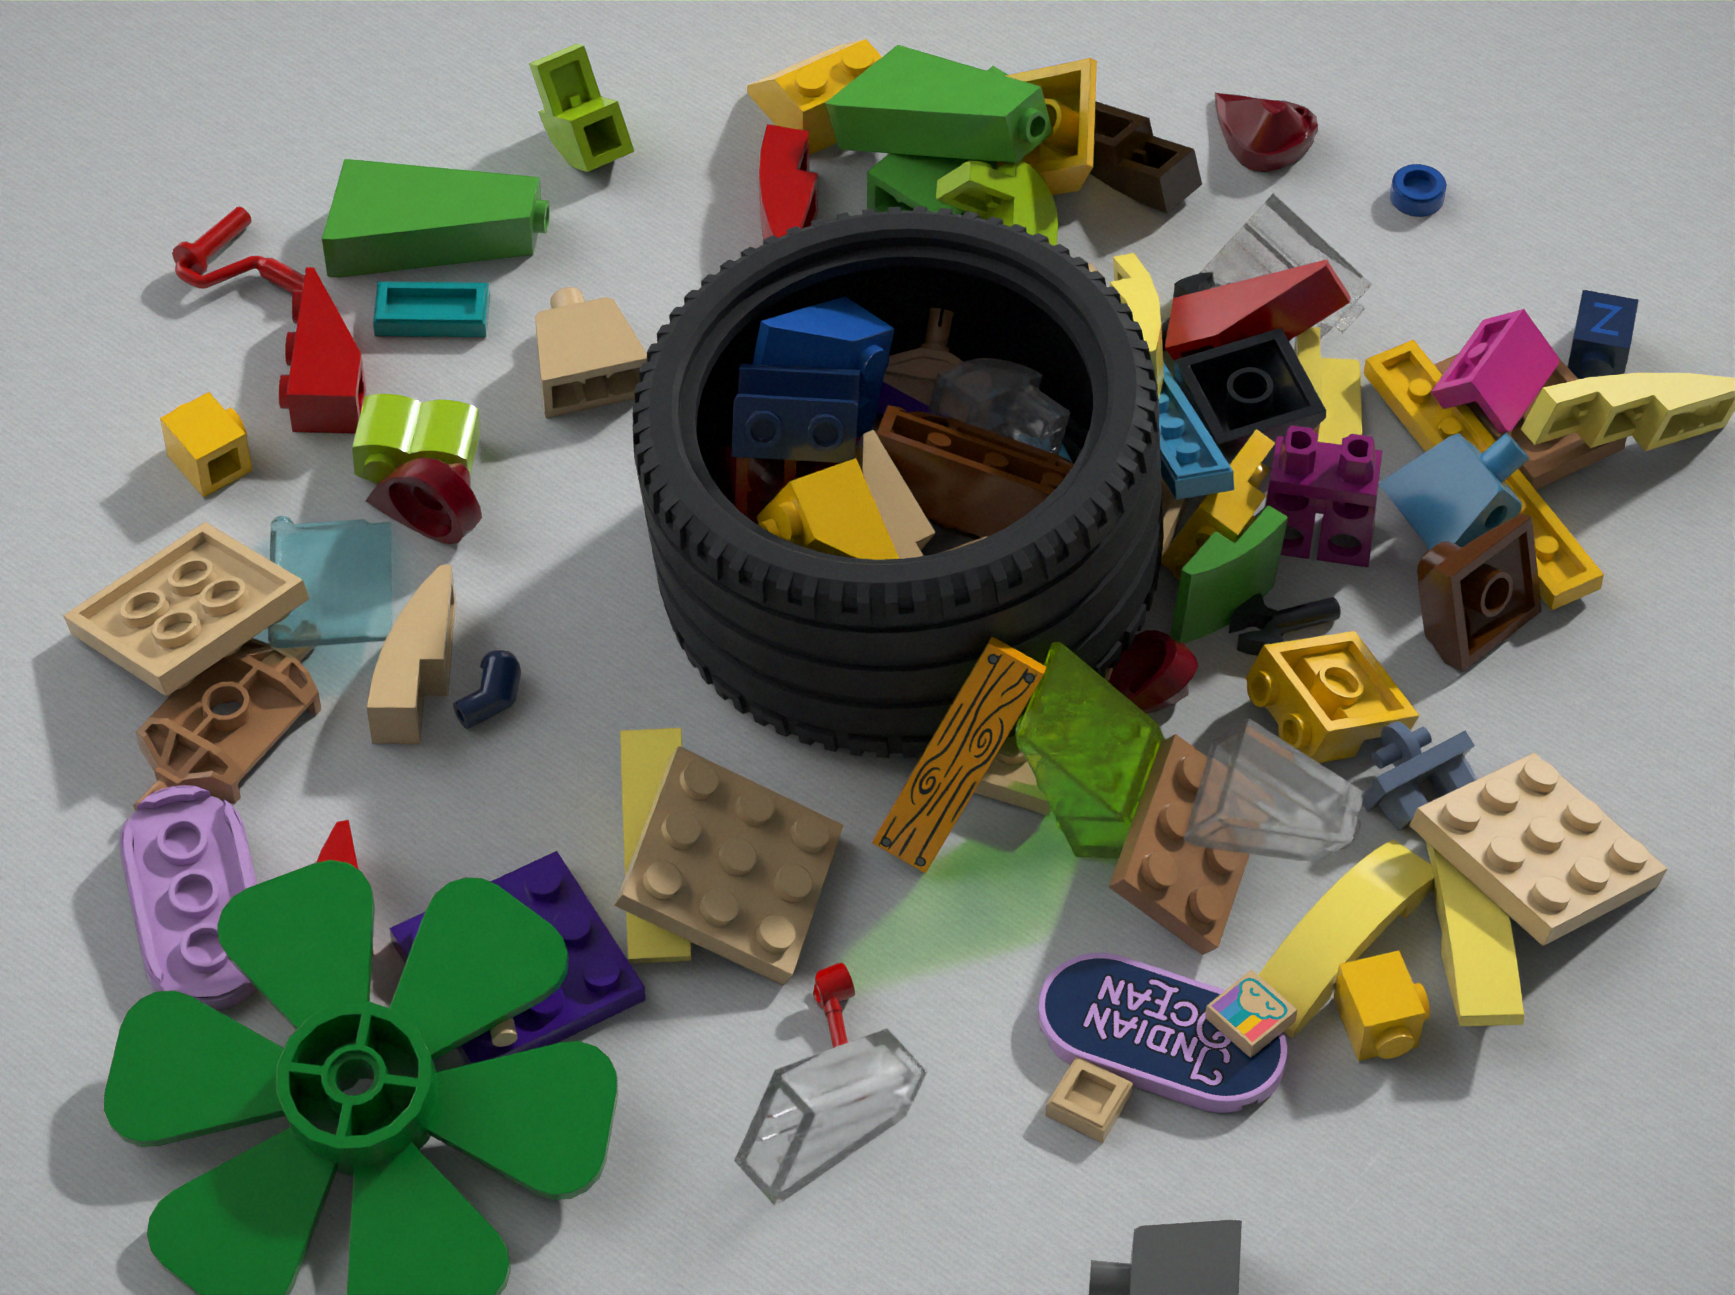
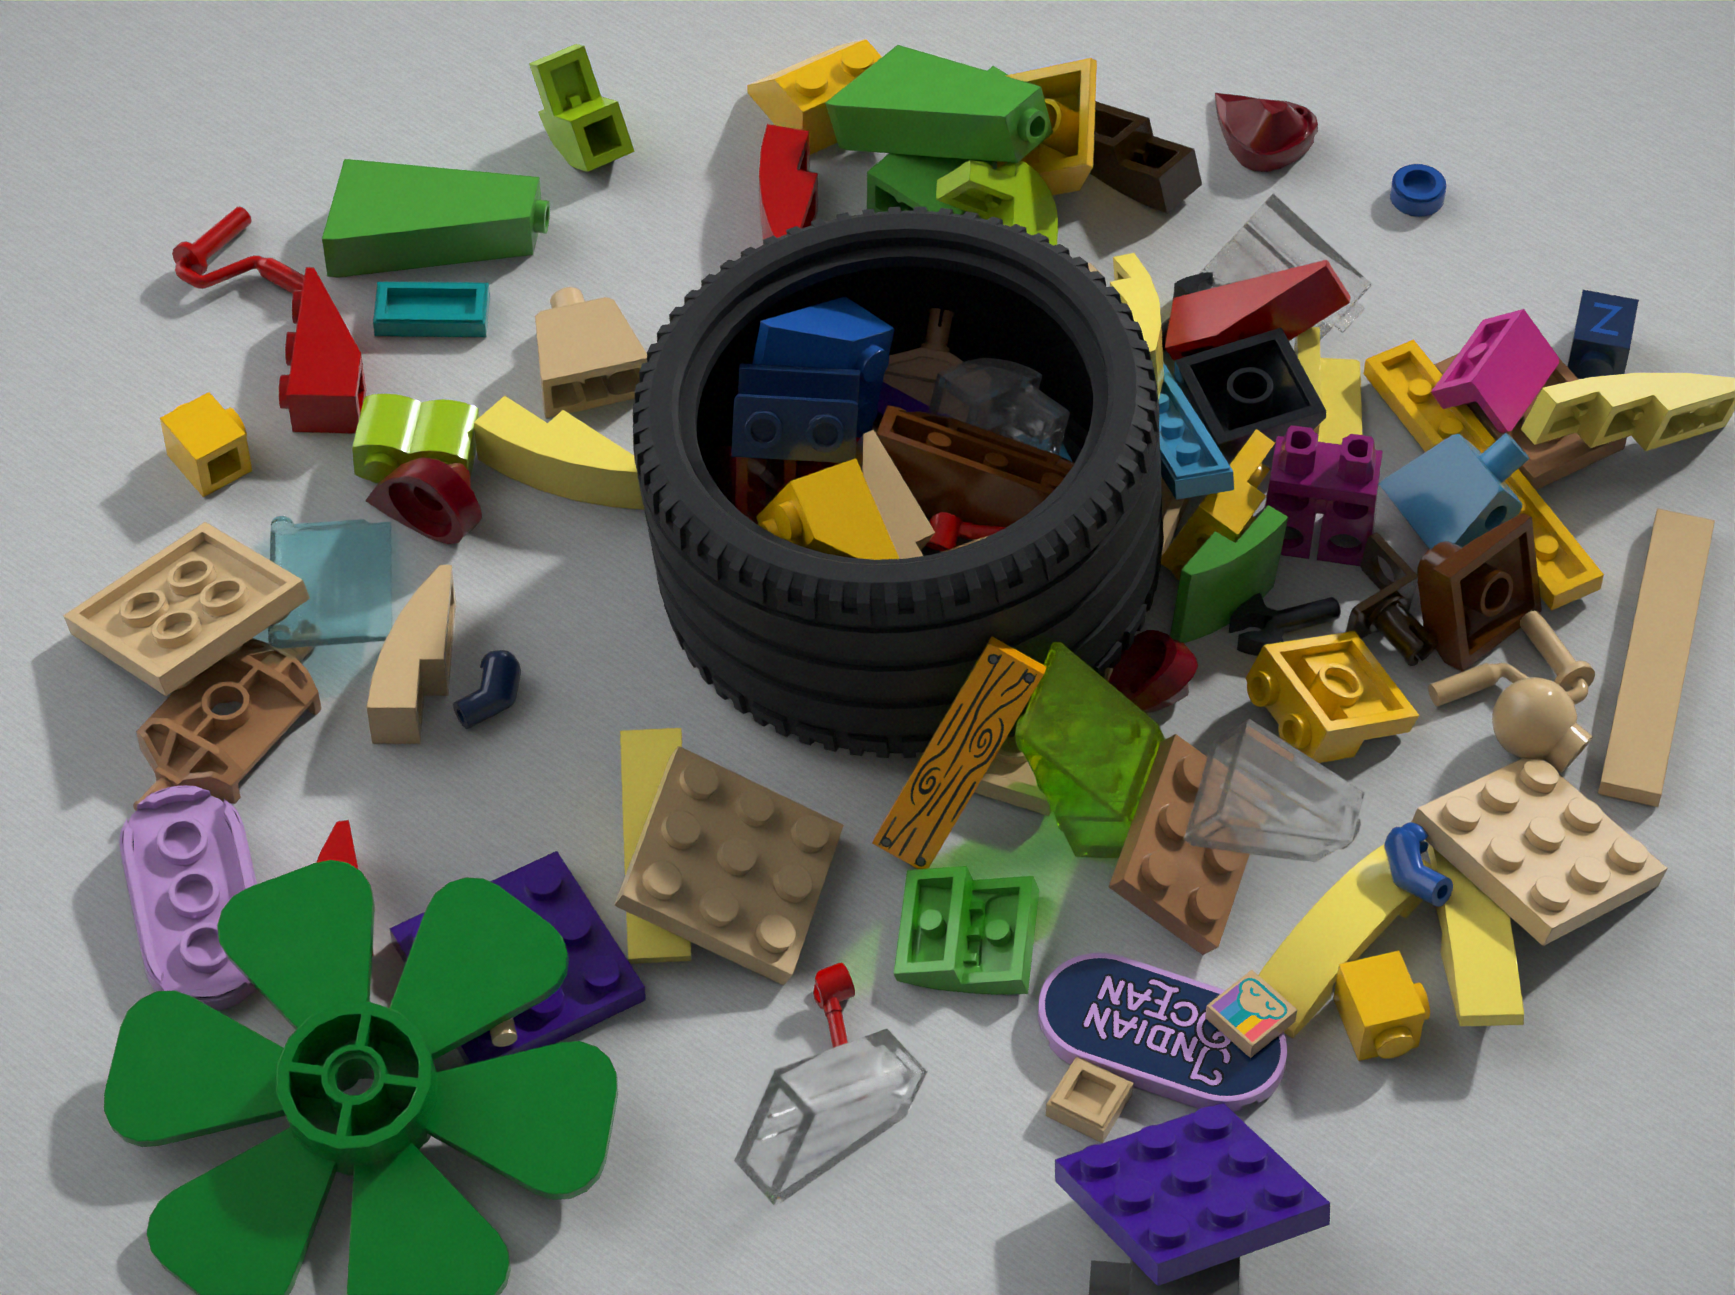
(557, 456): none -> light yellow slope
(949, 527): none -> red hand
(966, 932): none -> bright green slope
(1191, 1193): none -> dark purple plate
(1389, 608): none -> dark brown bracket
(1397, 788): sand blue hips -> none
(1403, 852): none -> blue arm
(1539, 722): none -> tan piece
(1571, 675): none -> tan piece
(1656, 658): none -> tan tile

